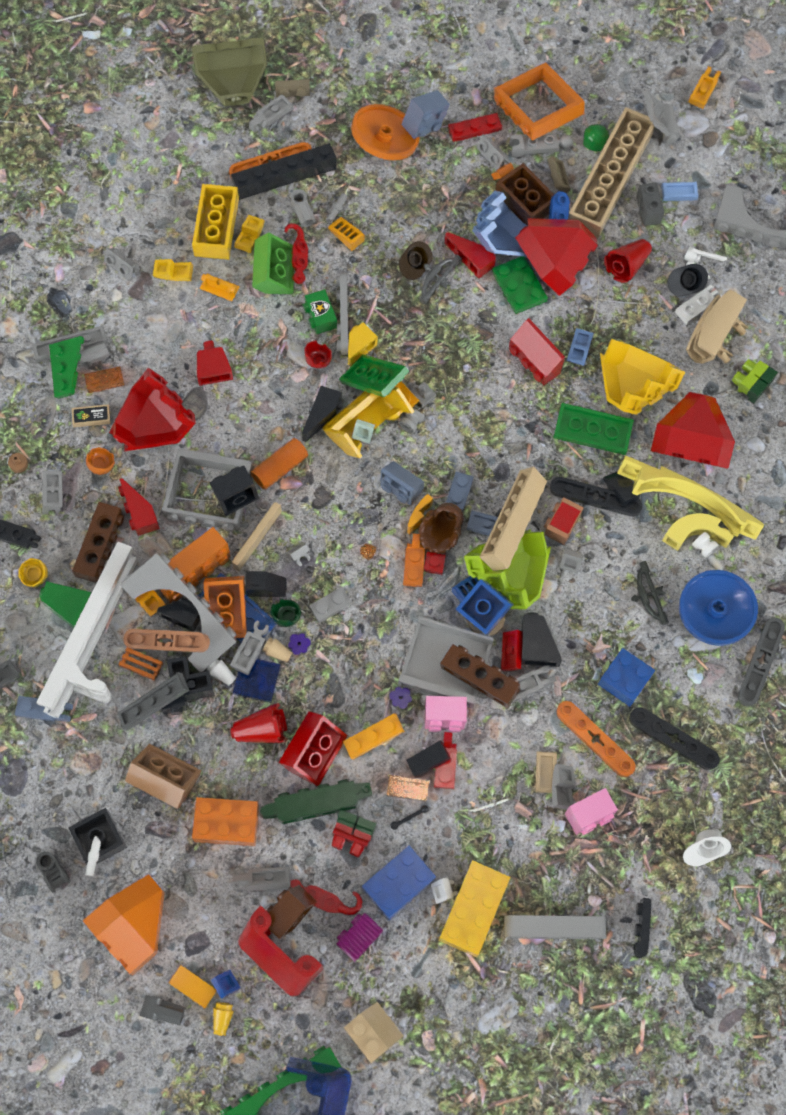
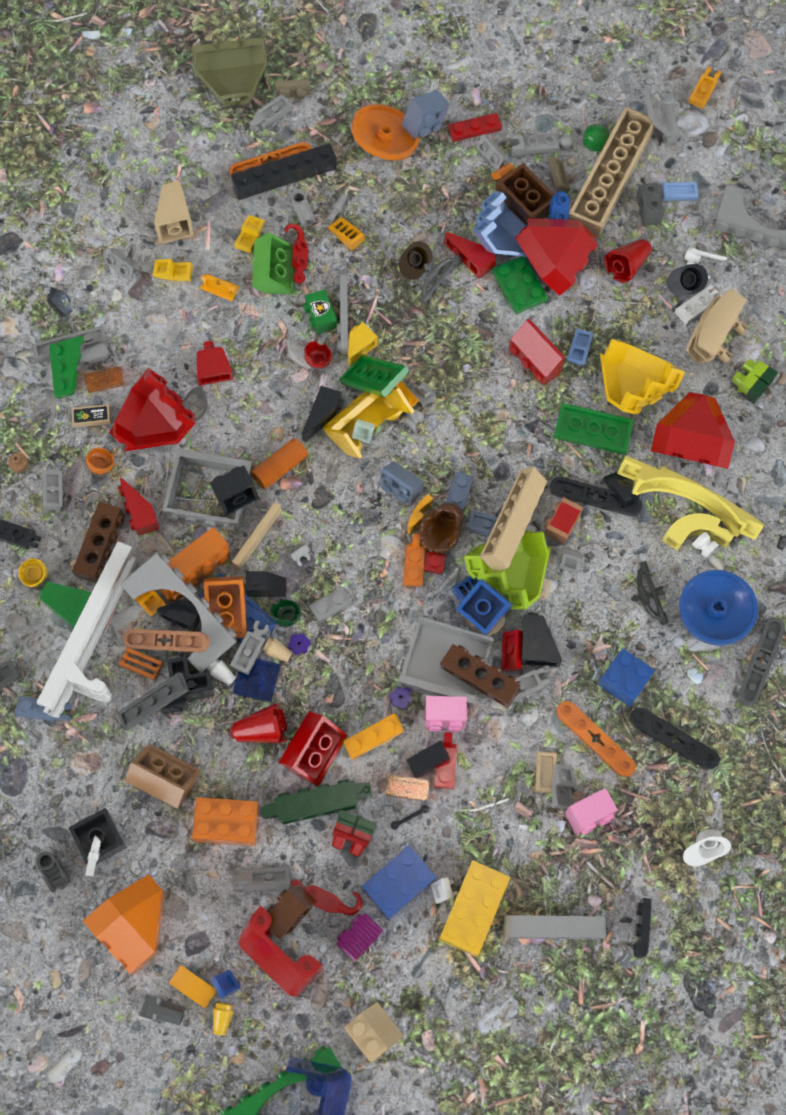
(172, 214): none -> tan slope
(215, 221): yellow brick -> none
(368, 551): clear orange hinge -> none
(536, 129): orange window -> none

